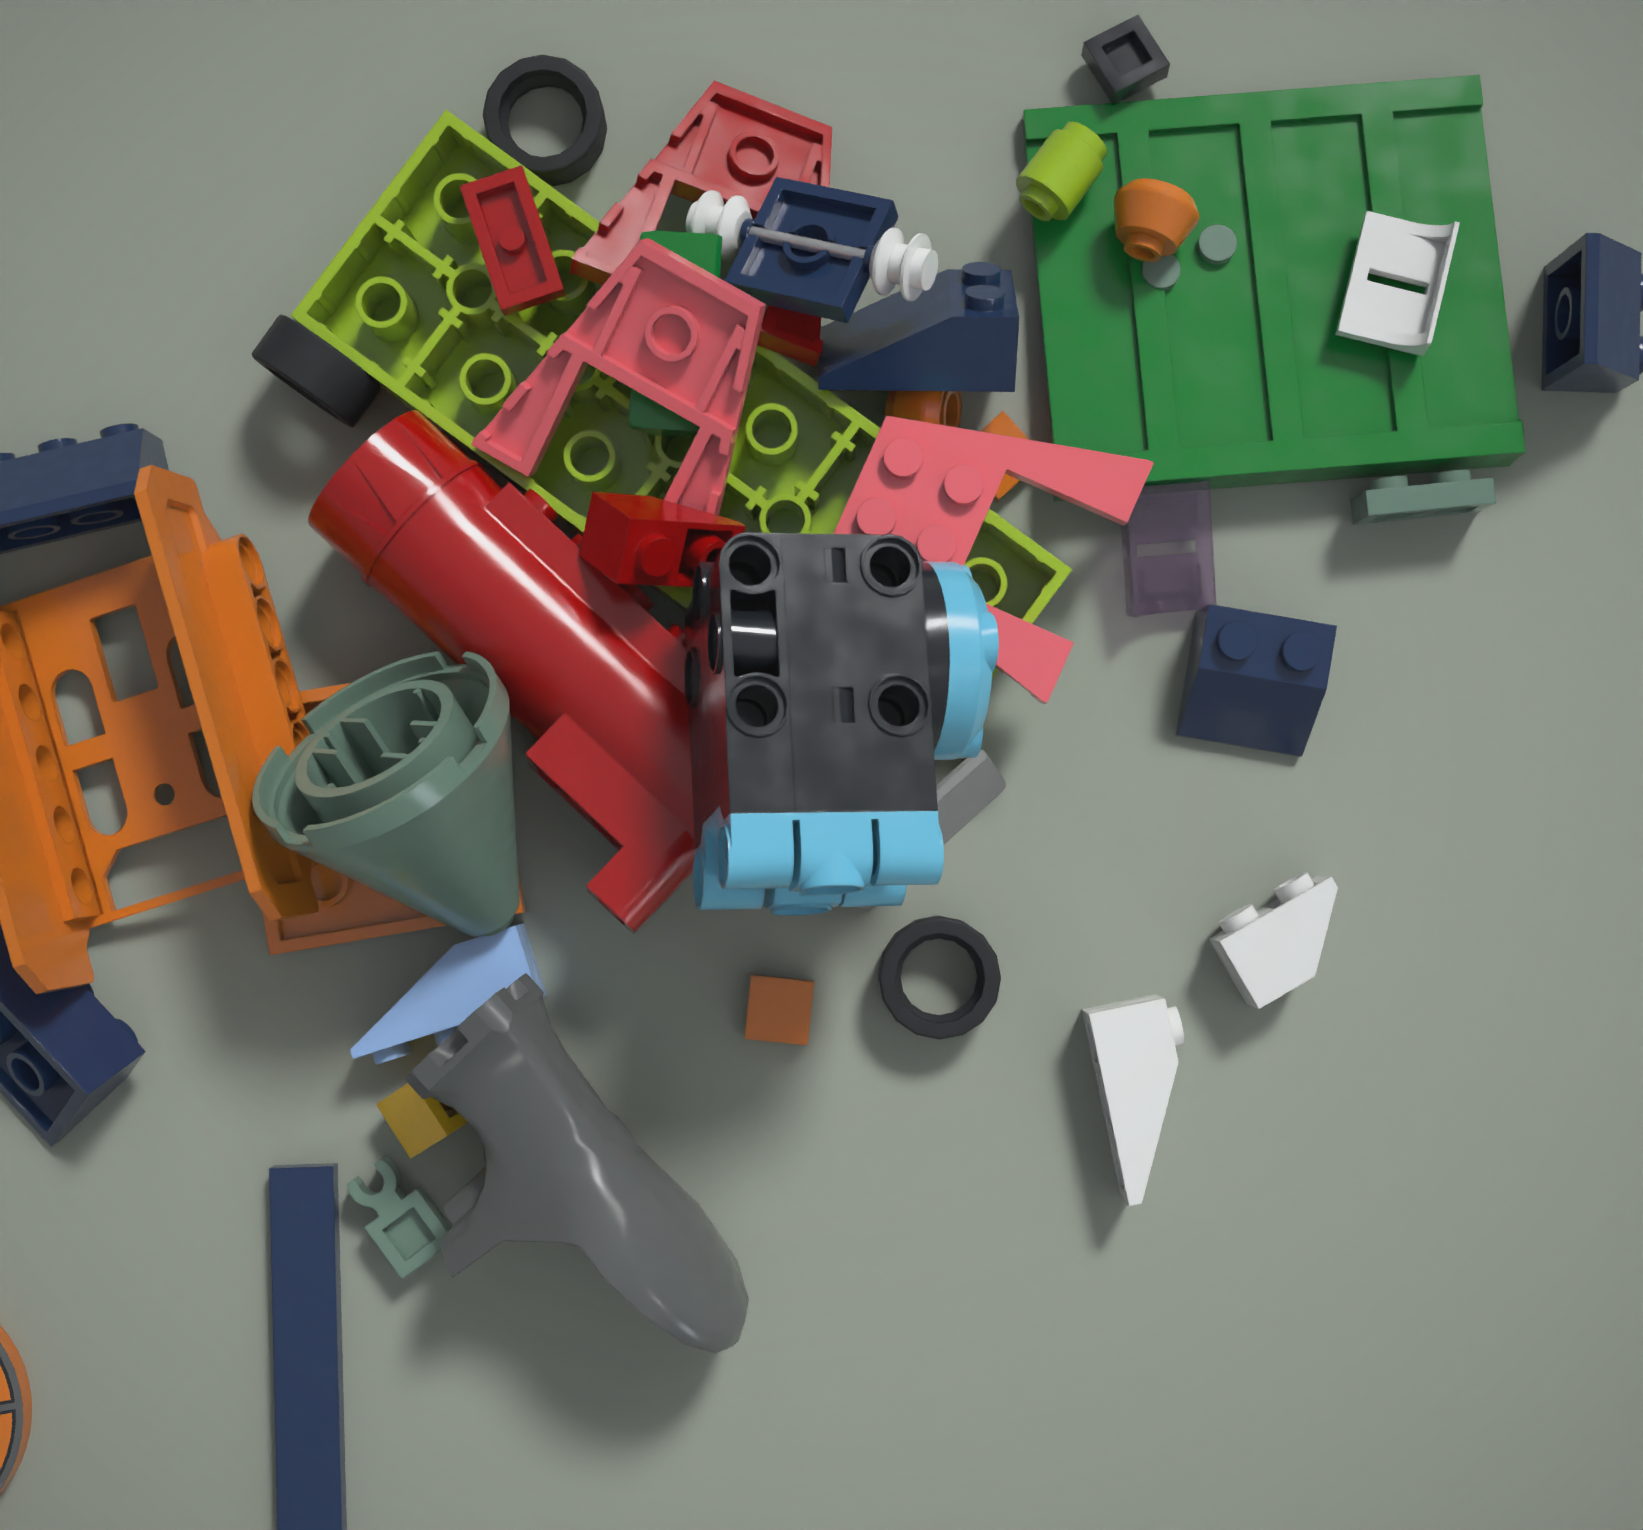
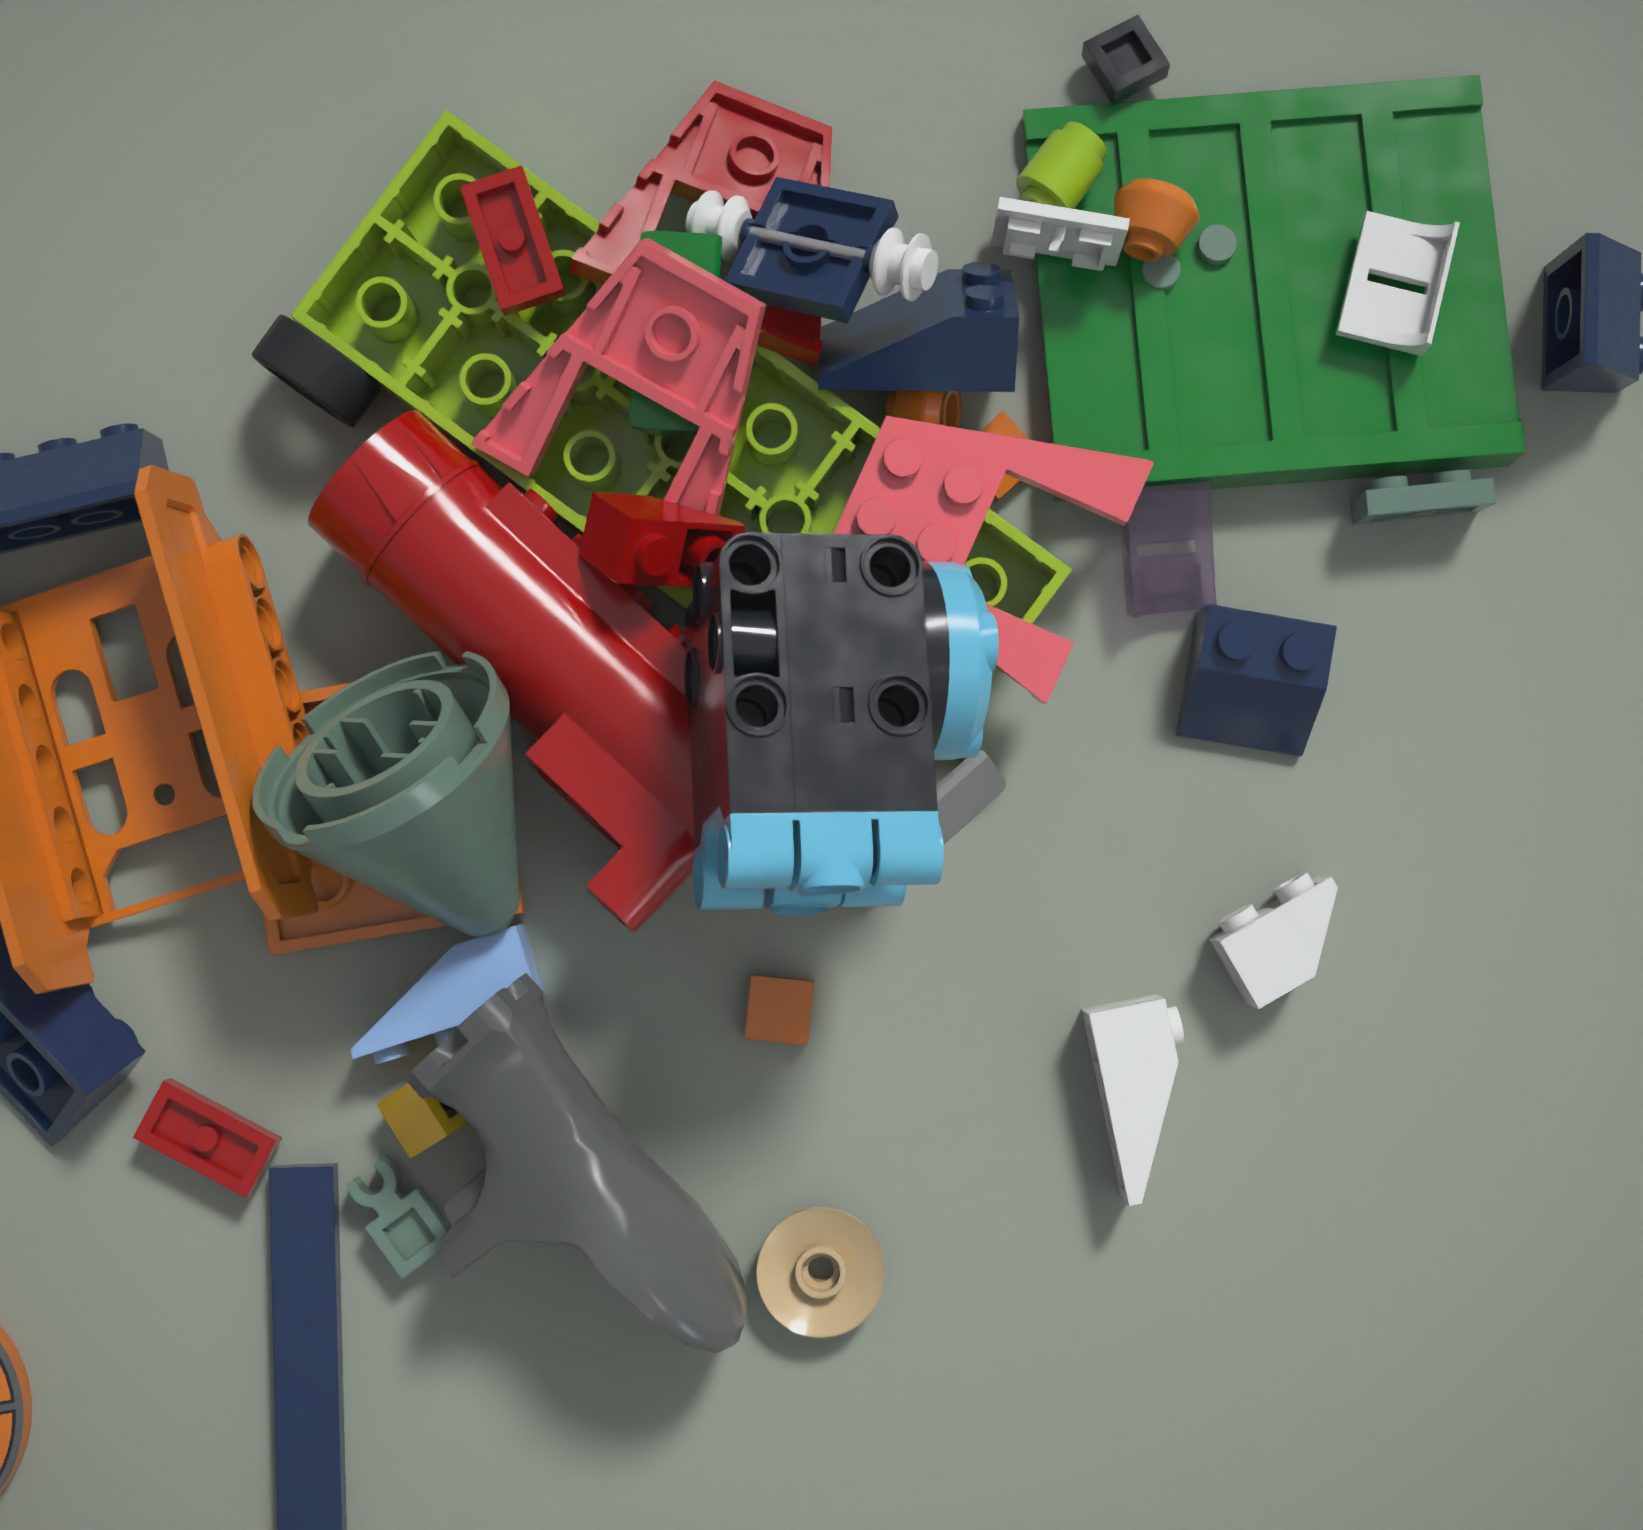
(207, 1137): none -> red plate
(537, 73): black tyre -> none
(826, 1304): none -> tan dish
(947, 1024): black tyre -> none
(1058, 231): none -> white piece

